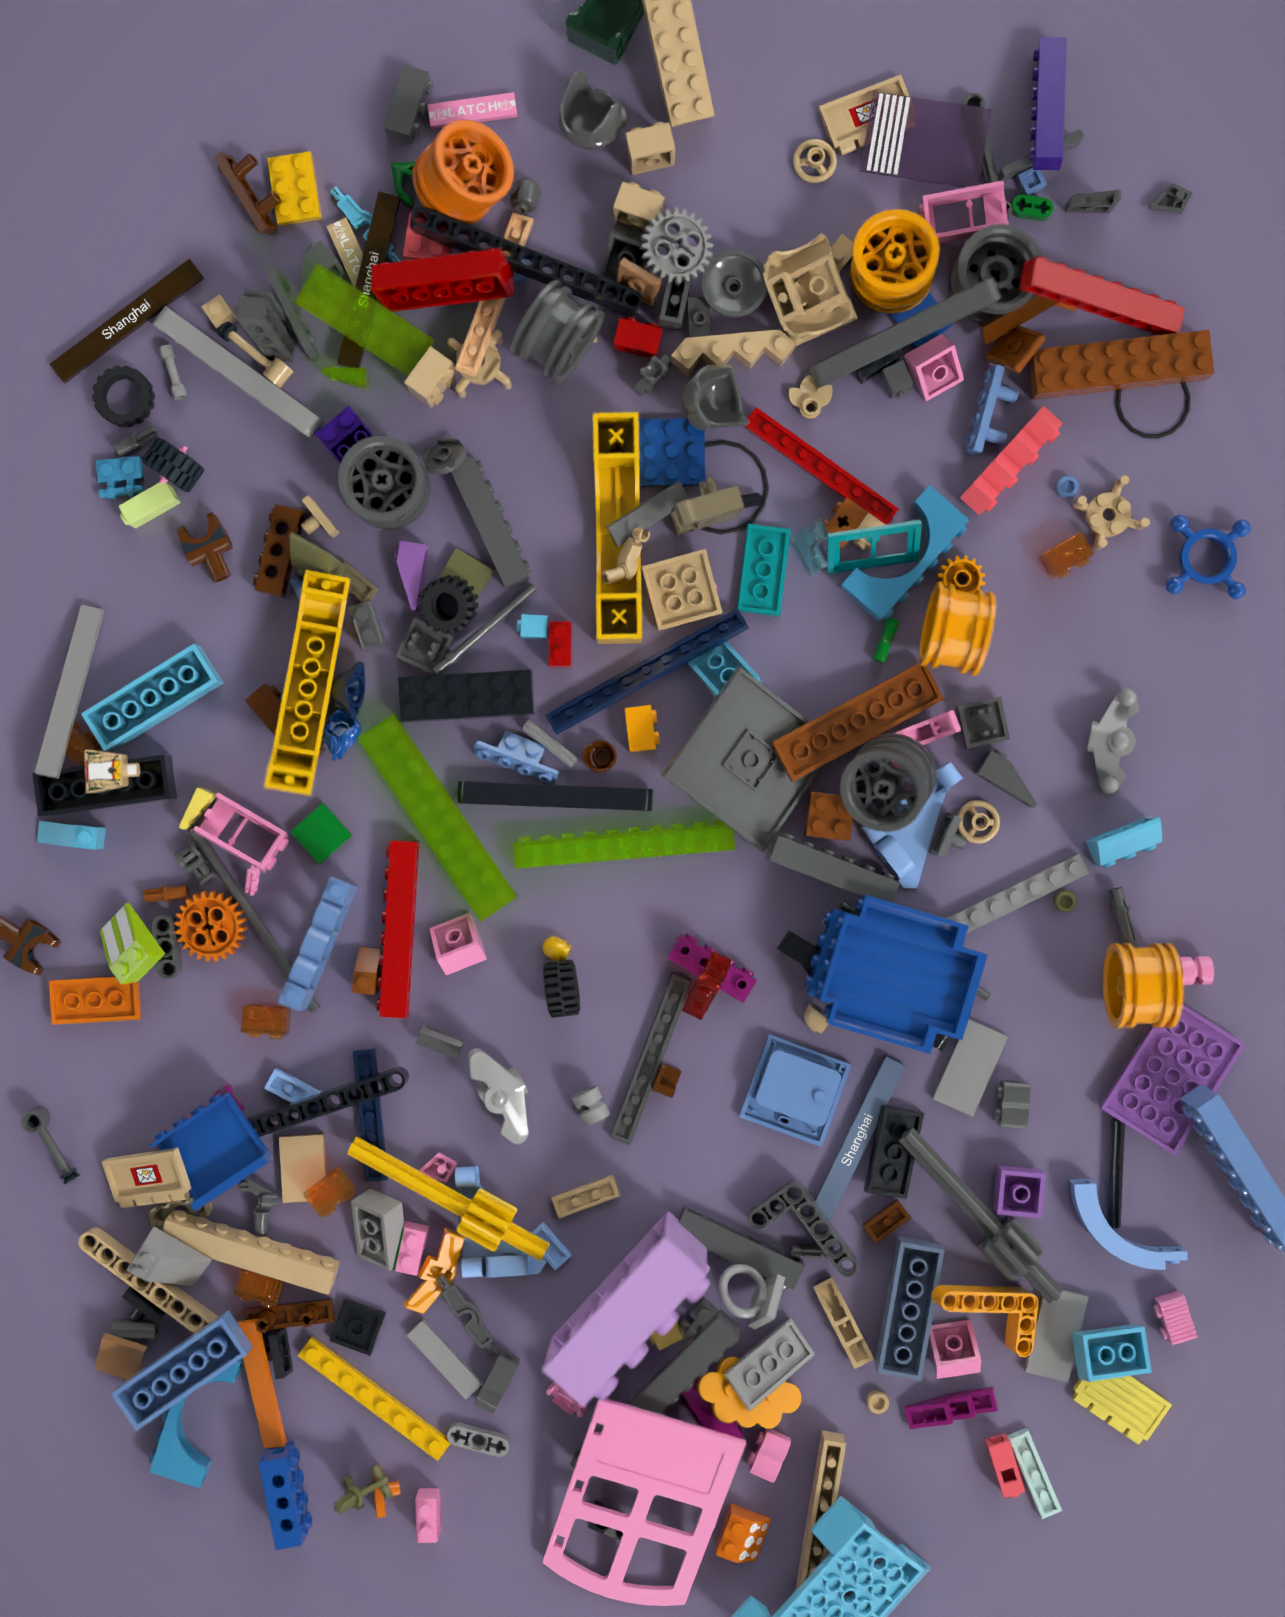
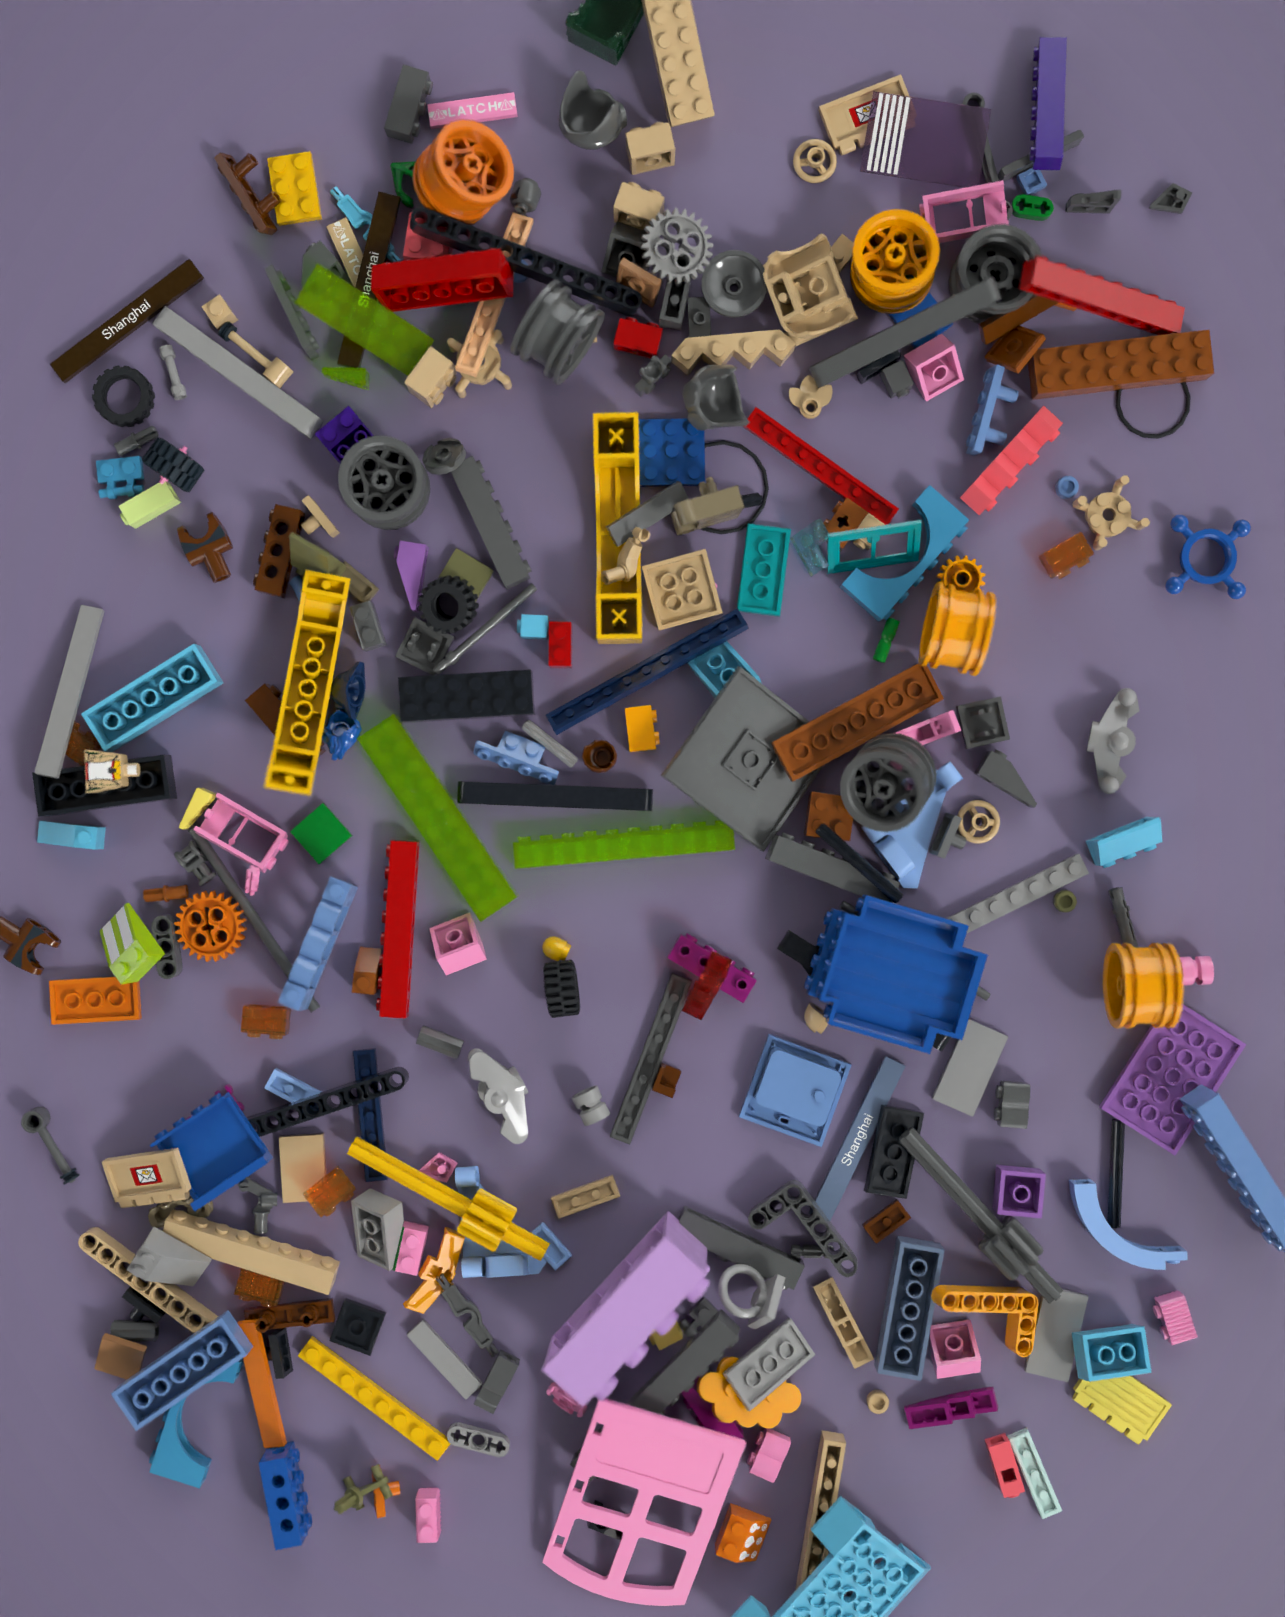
(267, 324): dark grey brick -> none
(859, 863): none -> black axle

